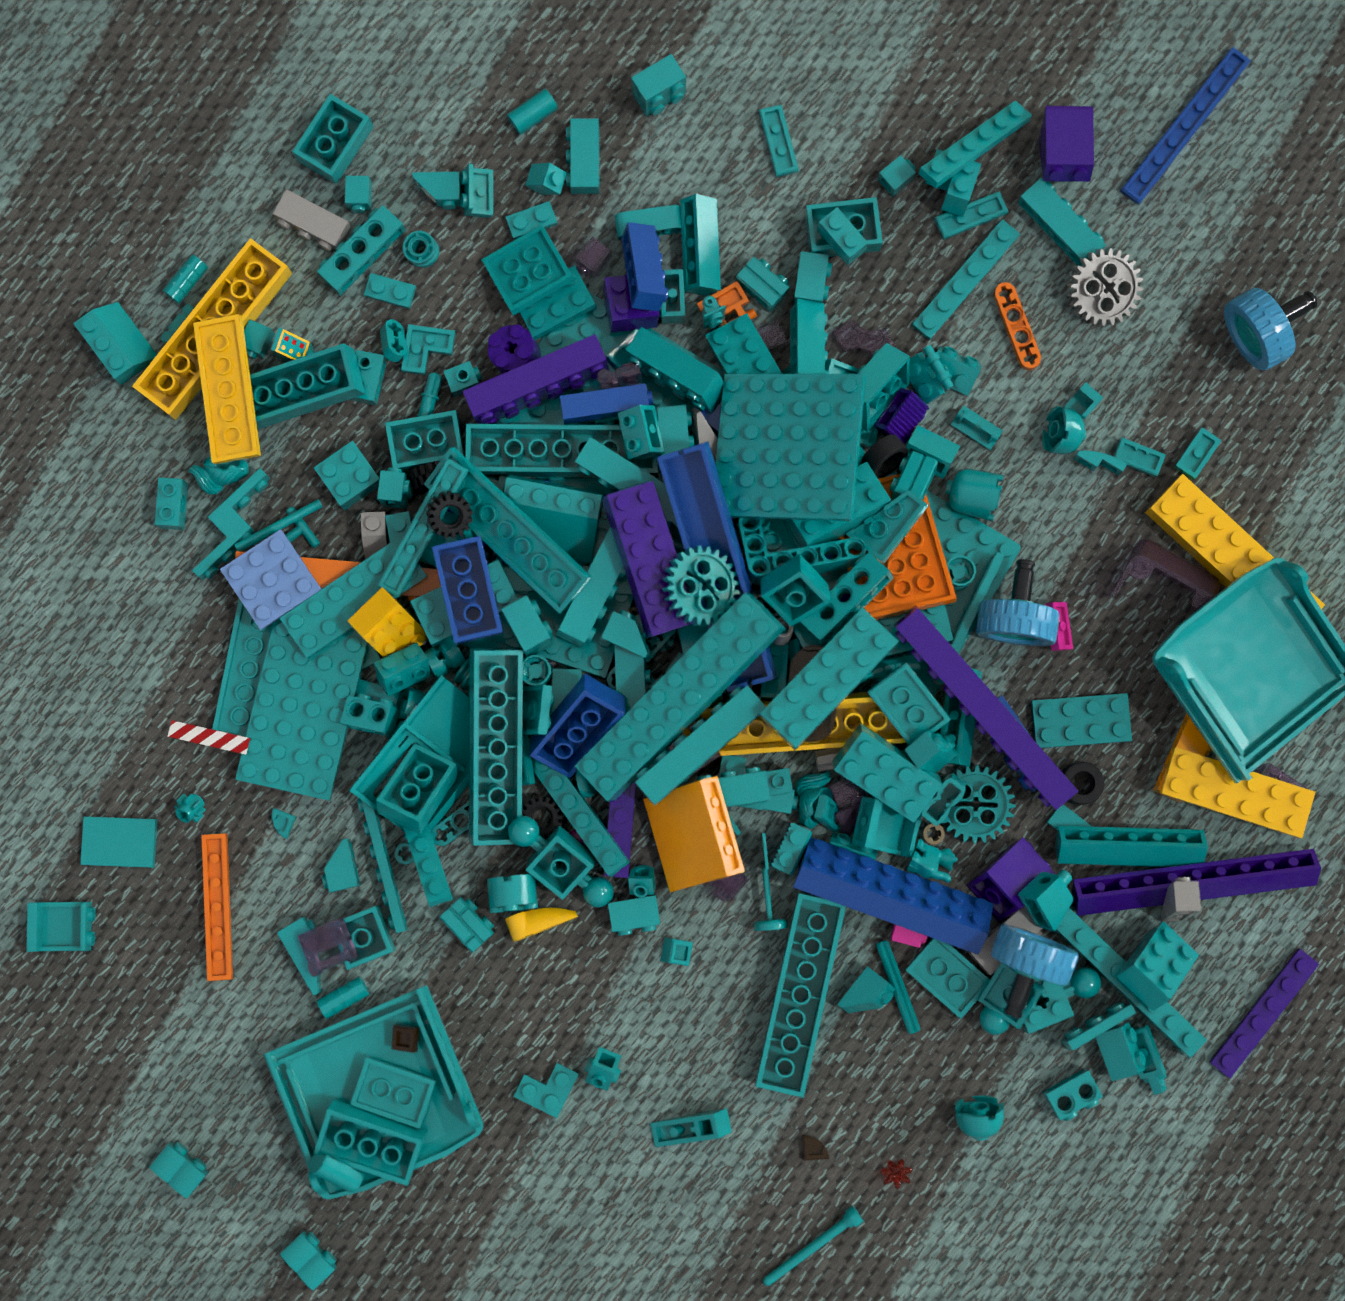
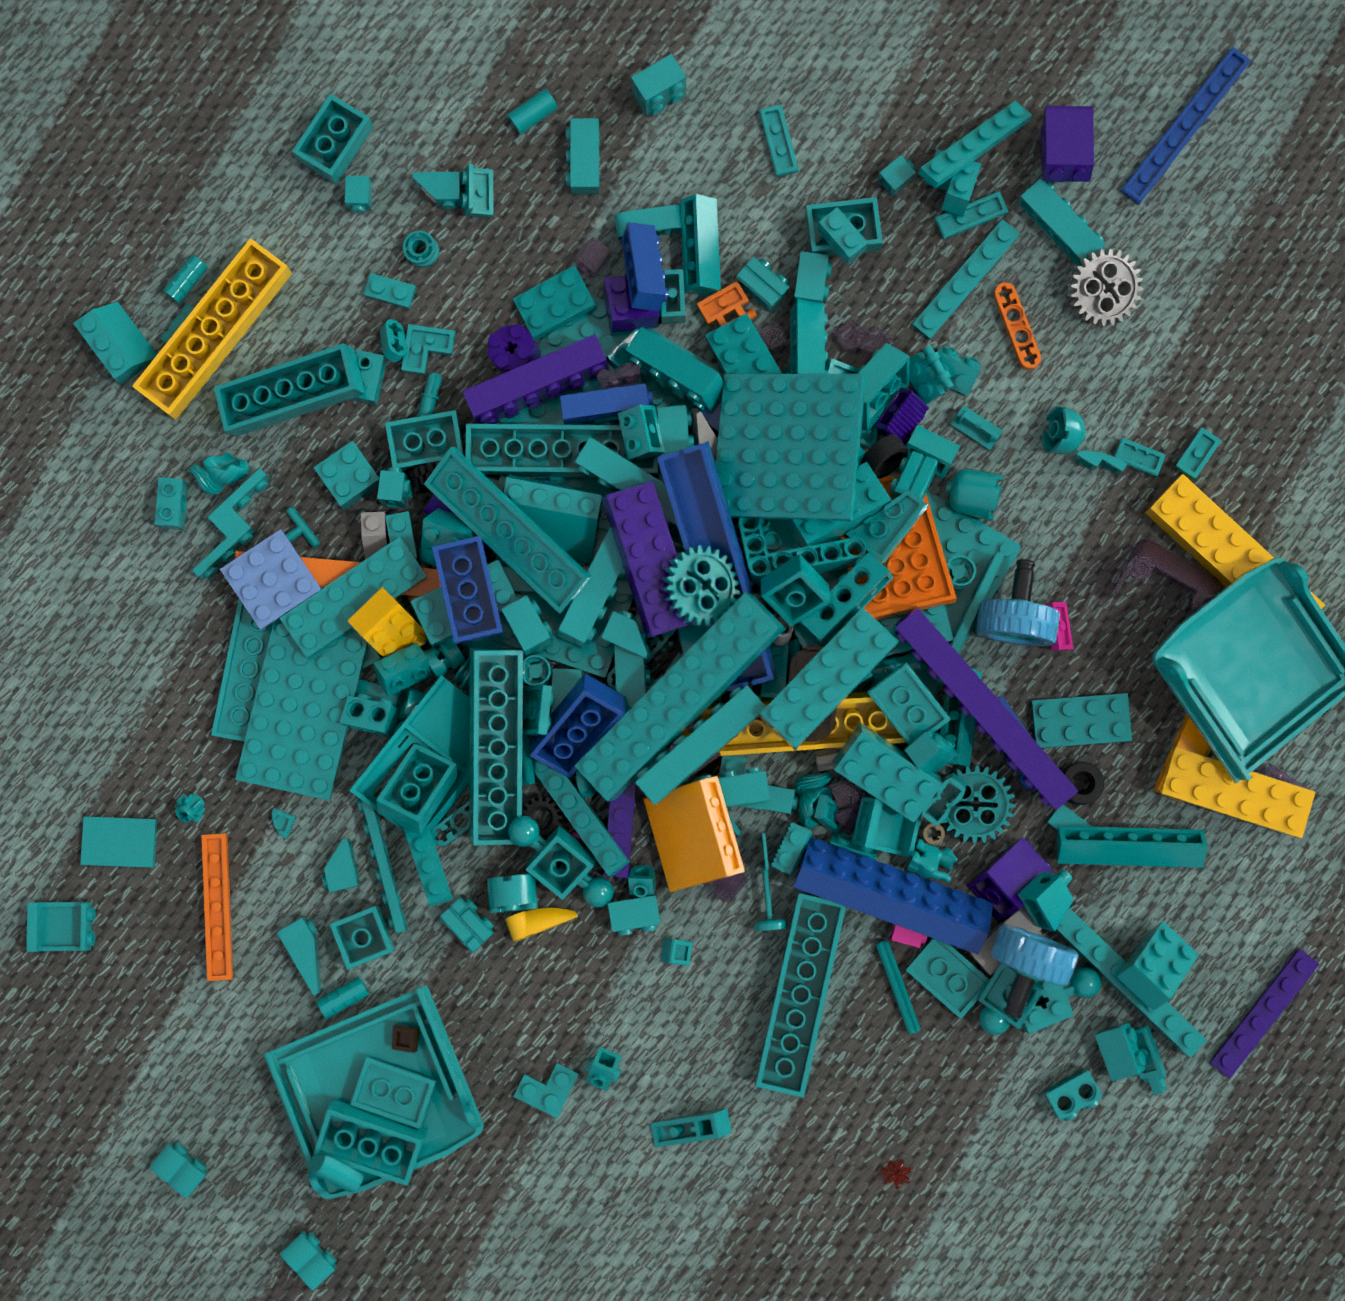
(209, 737): sticker -> none
(227, 389): yellow plate -> none
(257, 339): teal brick -> none
(276, 526): teal bar -> none
(290, 346): teal slope -> none
(311, 221): light grey brick -> none
(323, 939): clear purple plate -> none
(358, 263): teal brick -> none
(400, 858): teal bush -> none
(419, 532): teal tile -> none
(437, 506): black tyre -> none
(462, 378): teal brick -> none
(527, 269): teal plate -> none
(529, 219): teal plate -> none
(546, 179): teal brick -> none
(712, 313): teal hinge -> none
(779, 781): teal bracket -> none
(814, 1149): dark brown tile -> none
(850, 1219): teal piece -> none
(867, 993): teal slope -> none
(980, 1117): teal cylinder -> none
(1084, 400): teal panel -> none
(1097, 1025): teal plate -> none
(1181, 900): light grey slope -> none
(1215, 880): dark purple brick -> none
(1263, 327): dark azure wheel -> none

